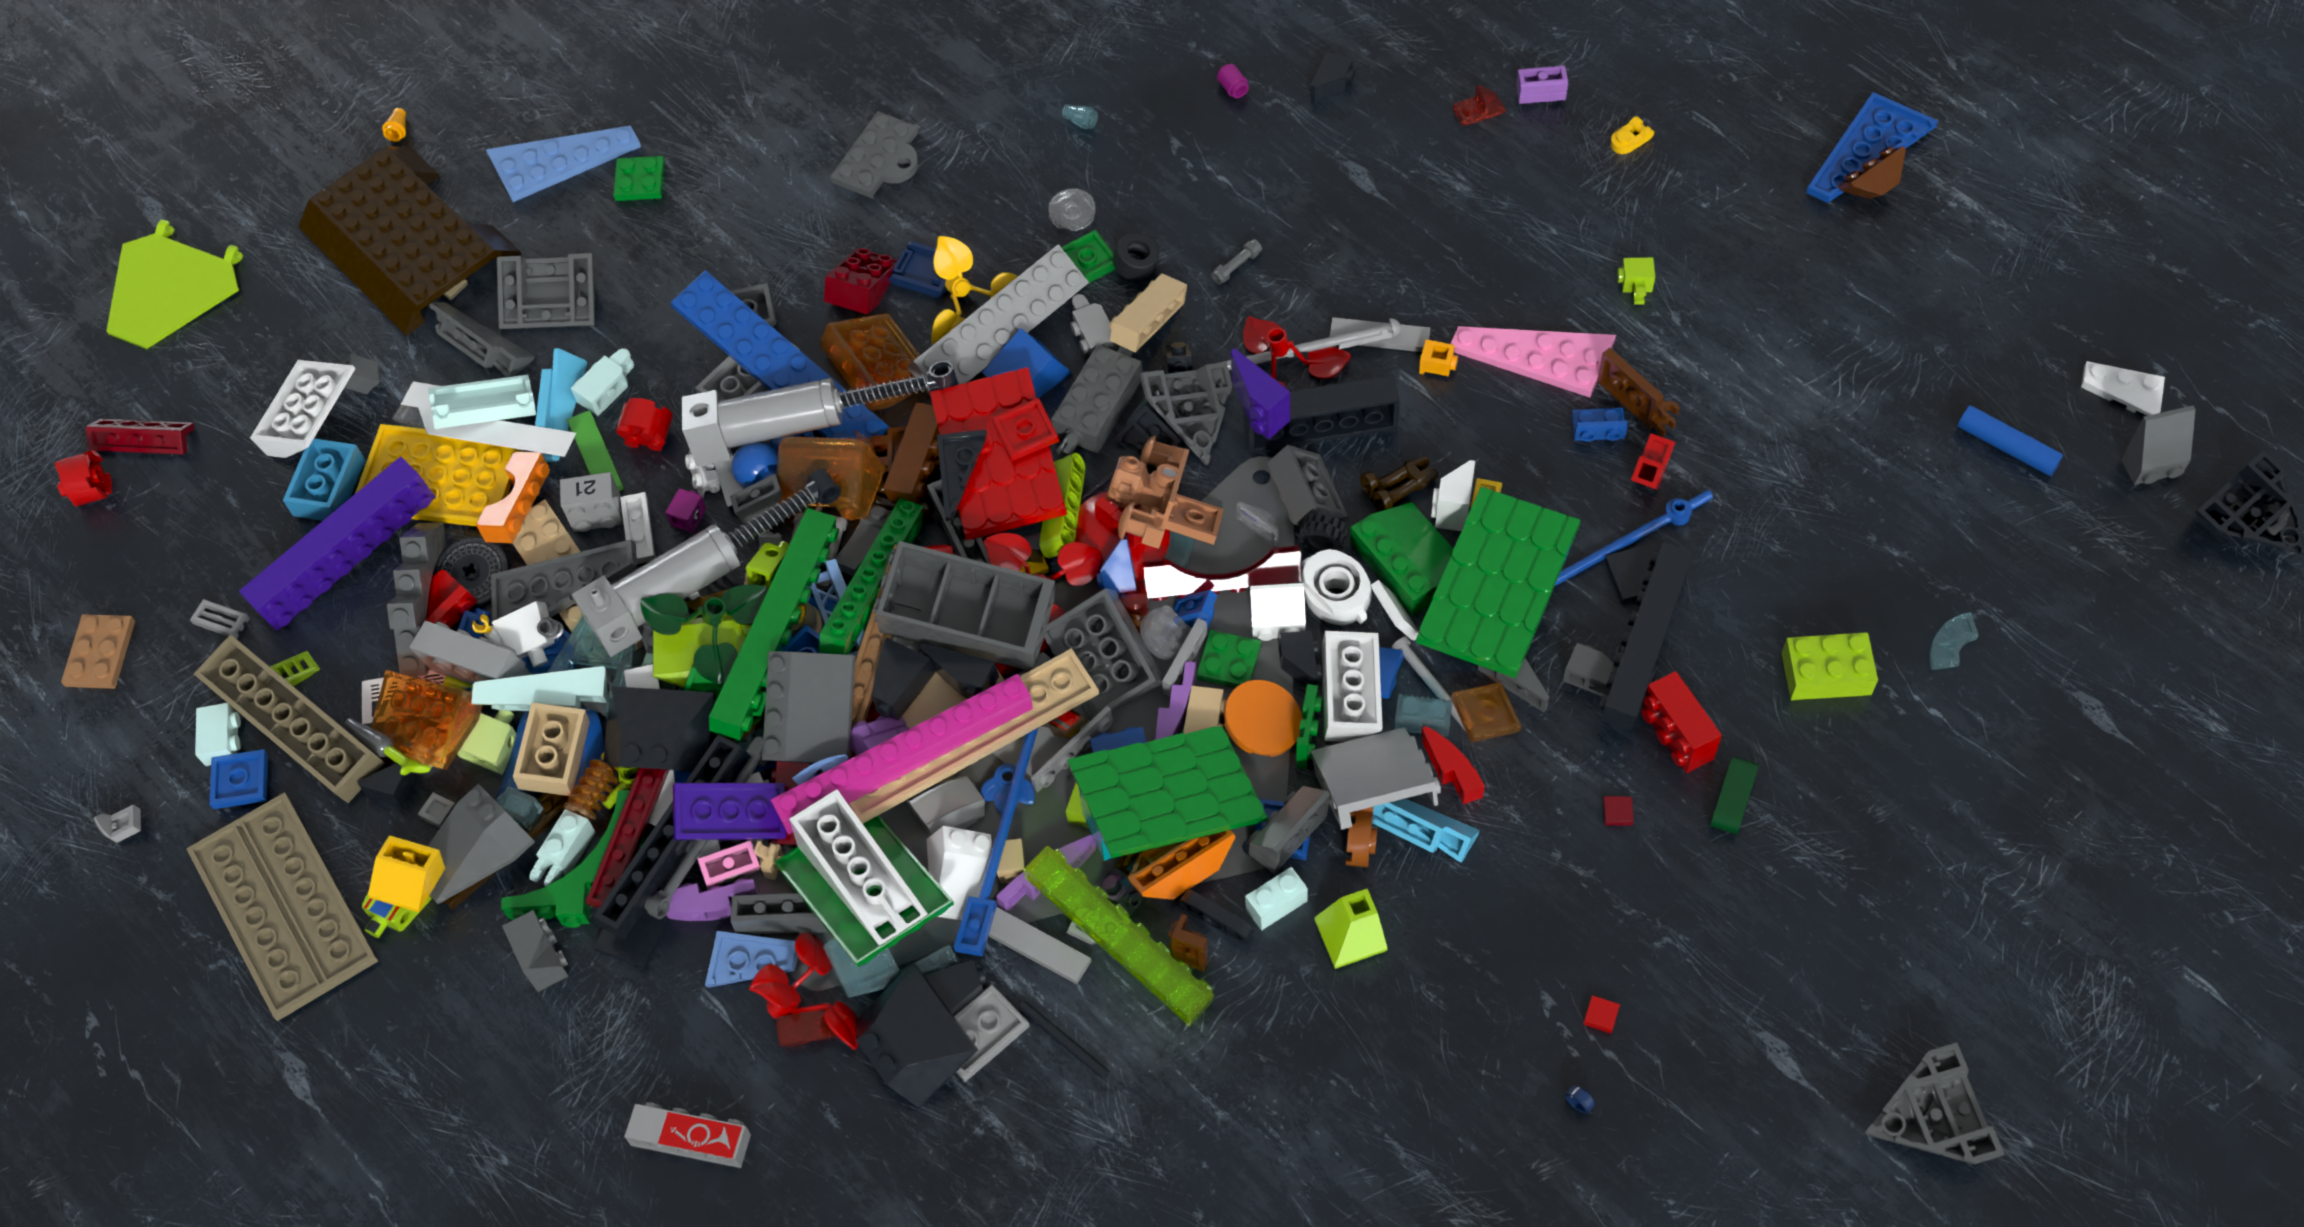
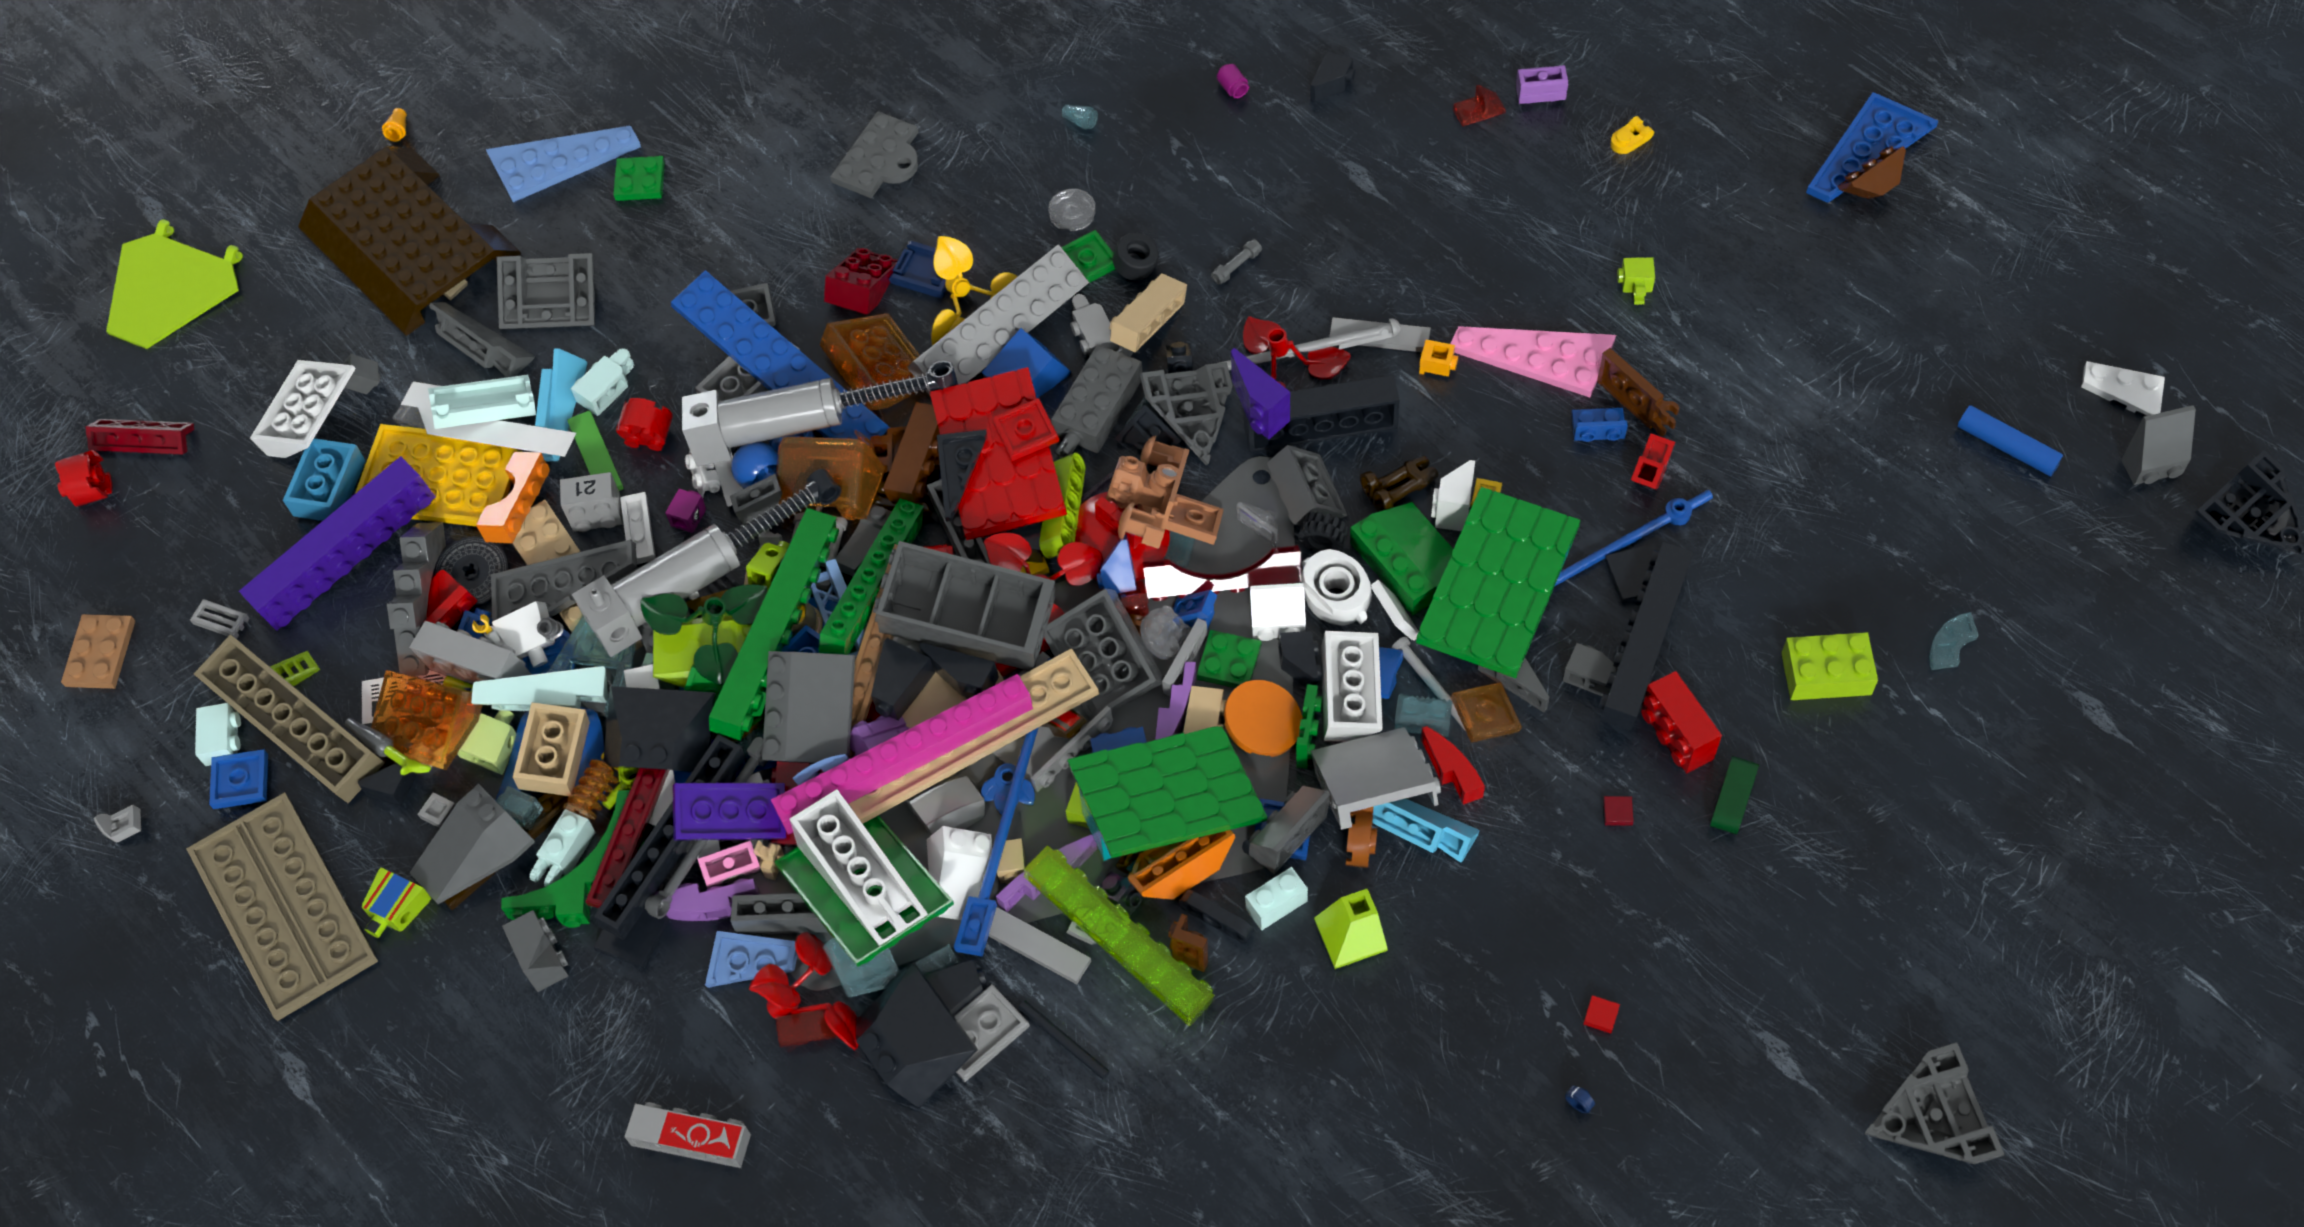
(405, 873): yellow slope -> none

